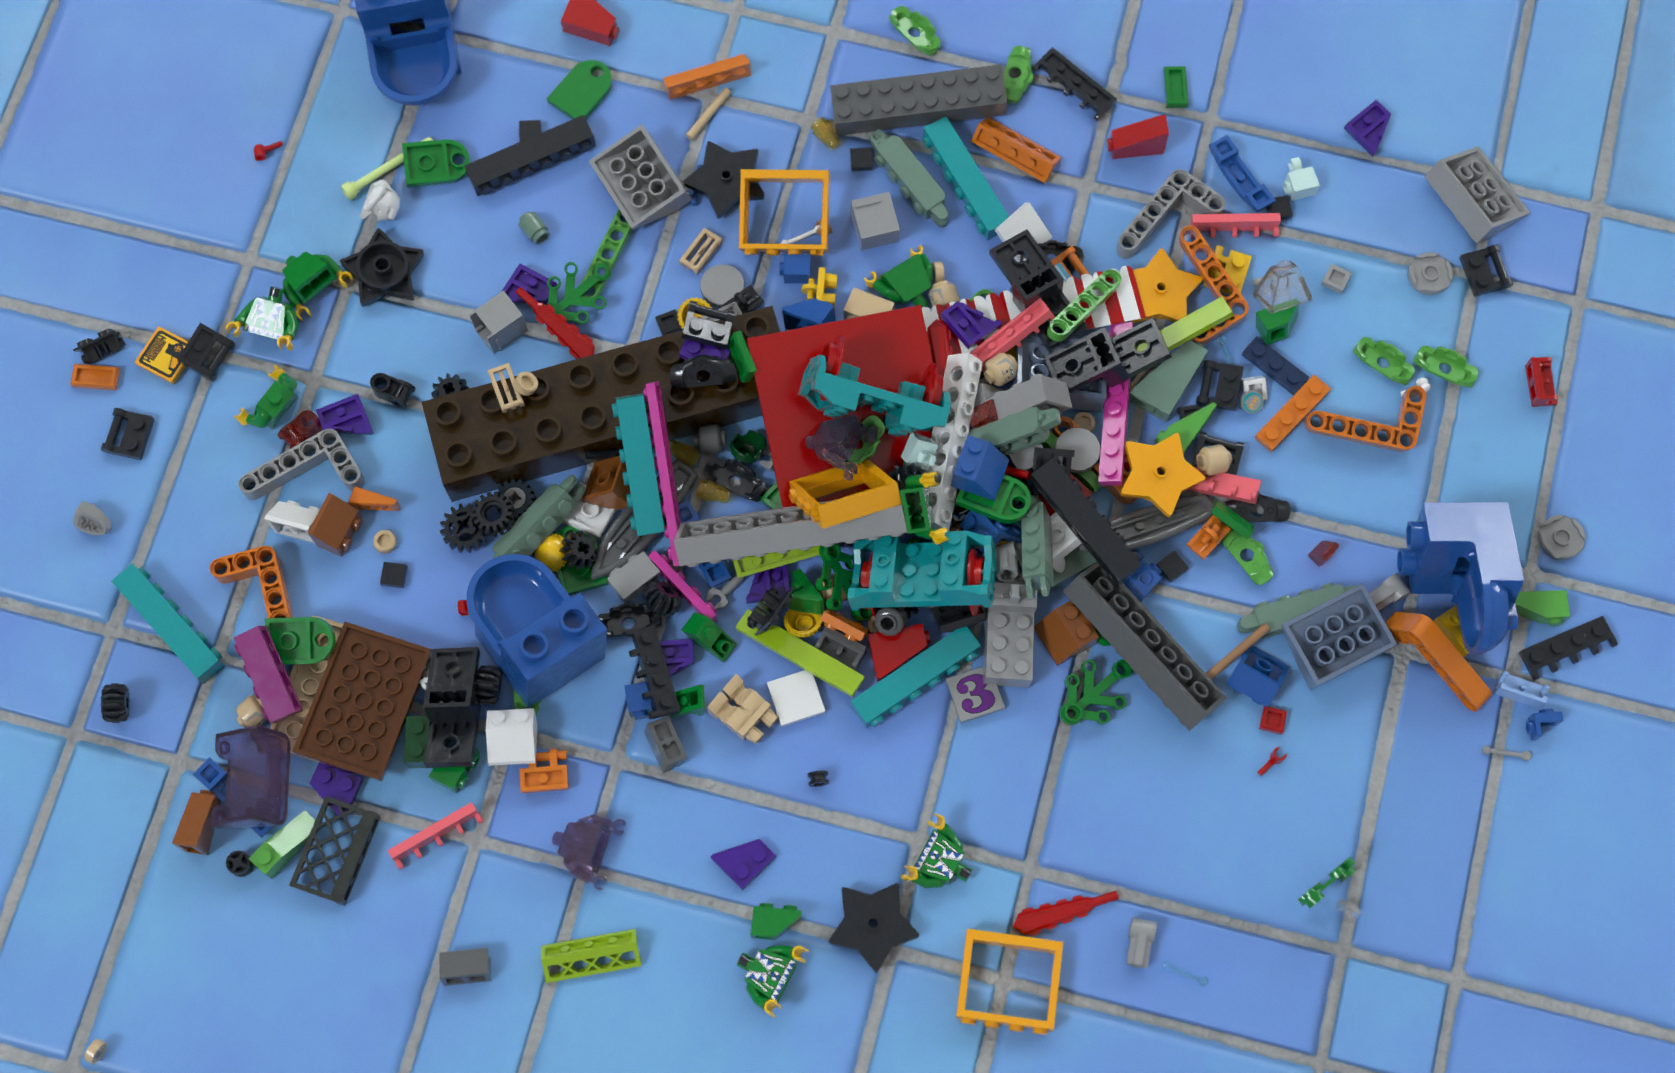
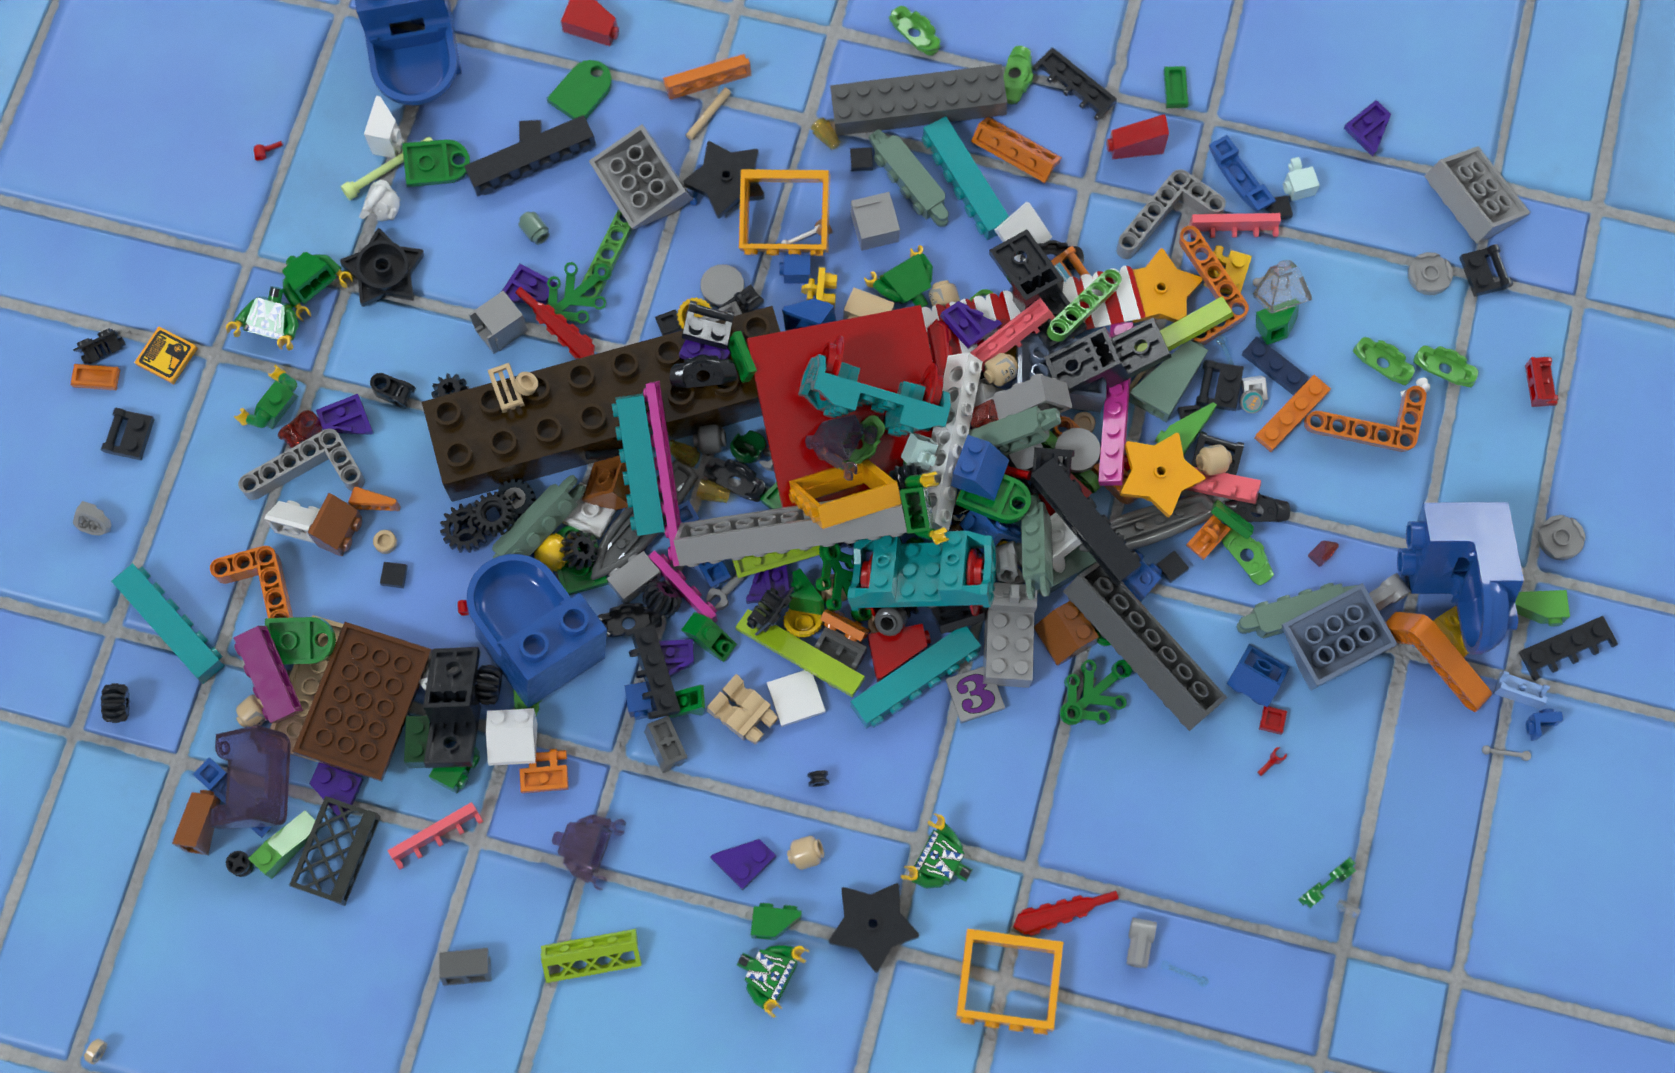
(199, 348): black plate -> none
(382, 131): none -> white slope
(691, 265): tan tile -> none
(805, 852): none -> tan head
(938, 272): tan tile -> none
(1238, 651): medium nougat bar -> none
(1336, 278): light grey plate -> none

